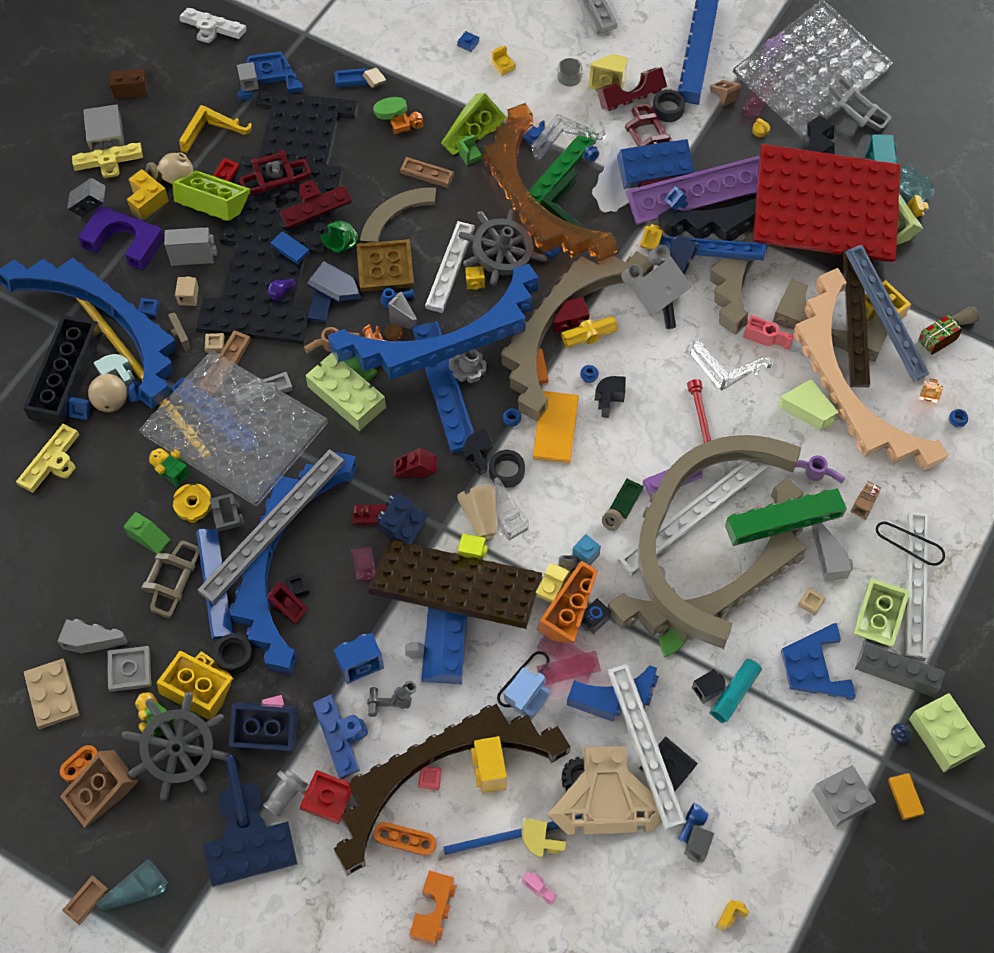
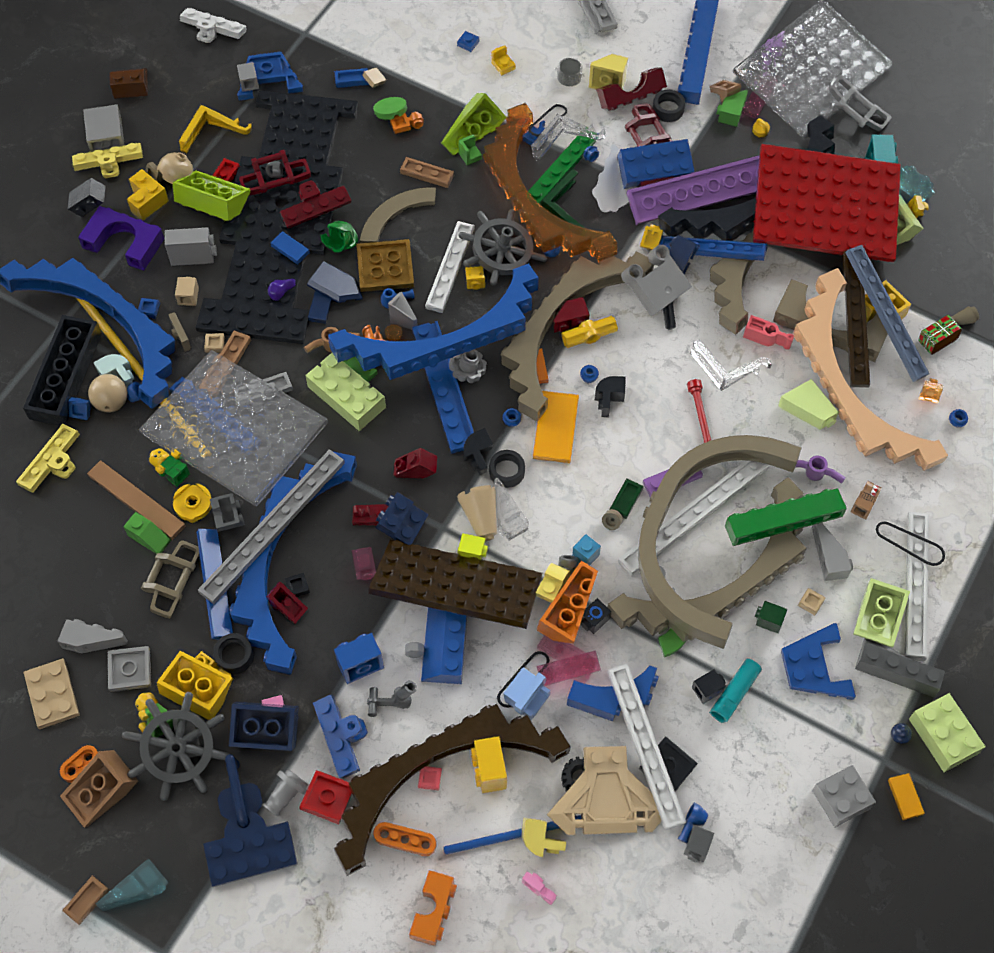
(136, 499): none -> medium nougat tile
(556, 105): none -> black piece
(676, 198): blue tile -> none
(728, 918): yellow bracket -> none
(731, 108): none -> bright green slope
(770, 616): none -> dark green brick

